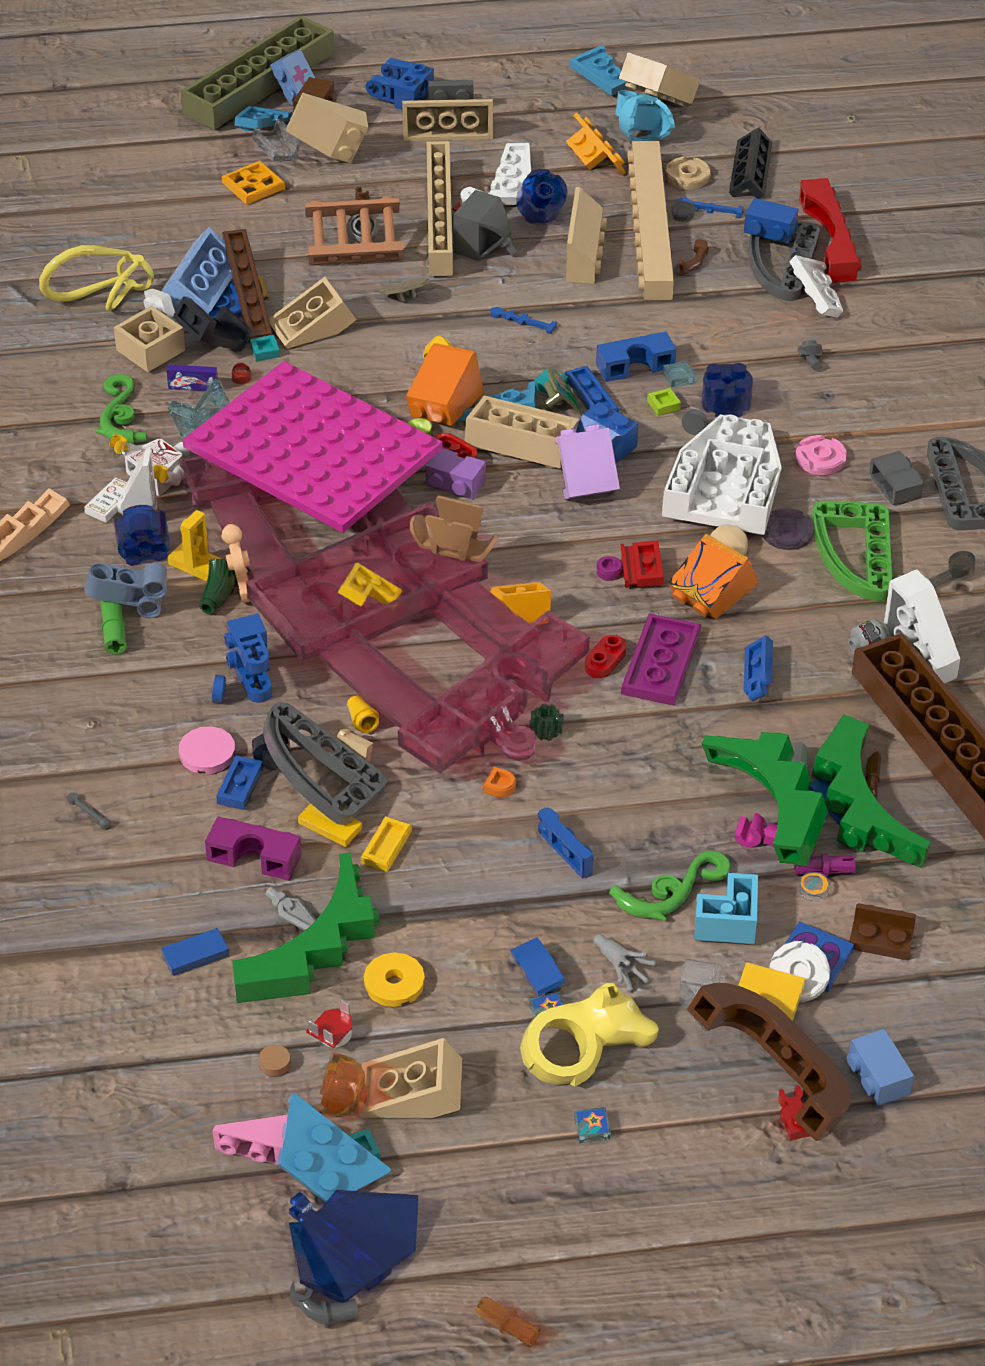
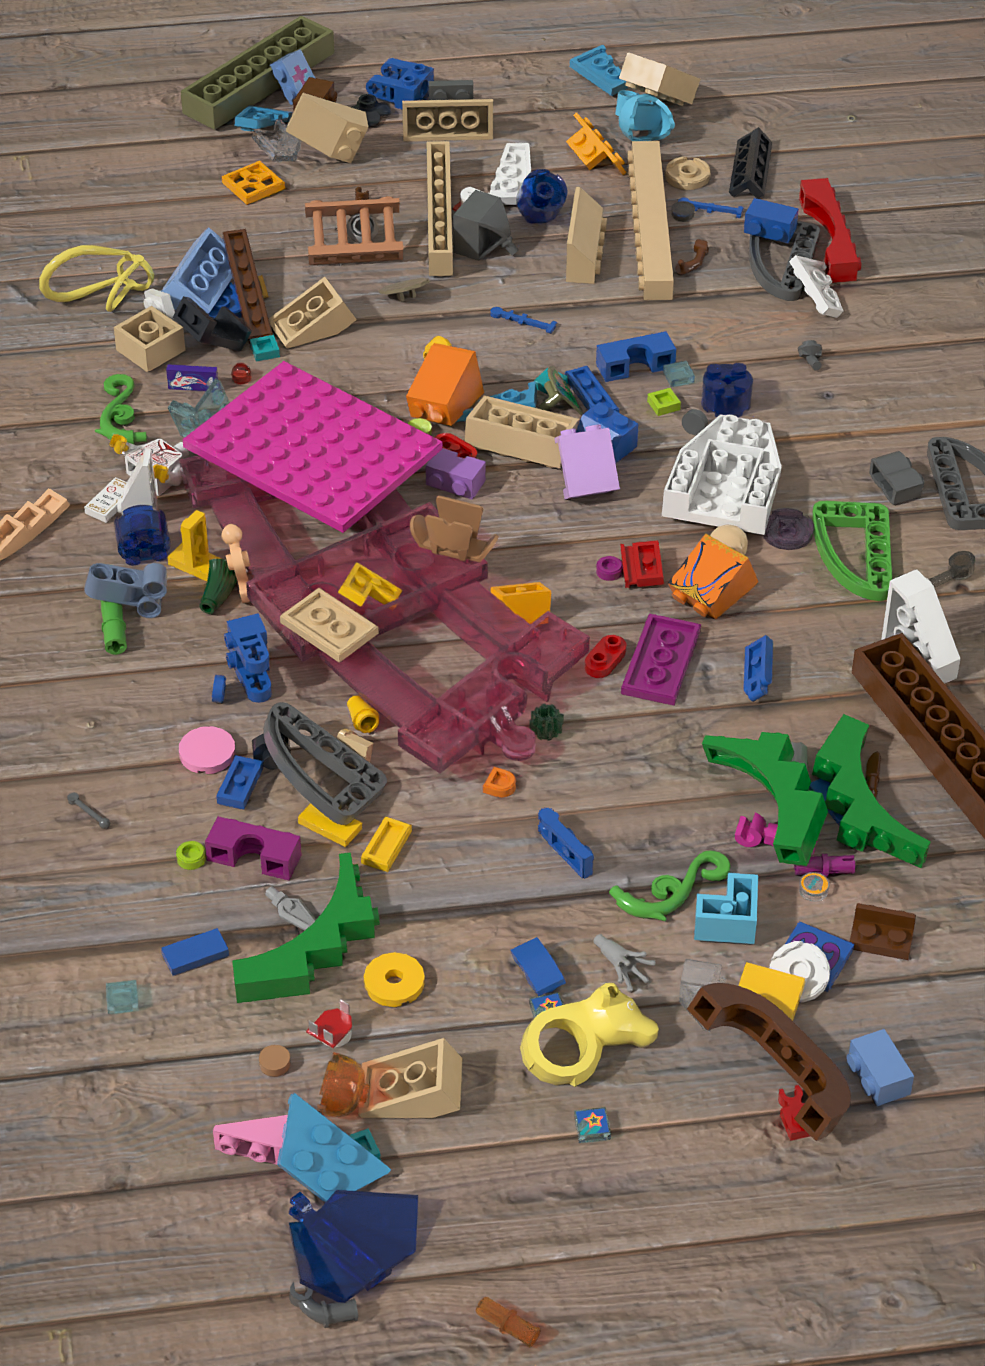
(122, 997): none -> clear light blue tile
(191, 855): none -> lime tile
(329, 624): none -> tan tile
(373, 109): none -> black plate
(820, 455): bright pink tile -> none
(867, 633): light grey head -> none

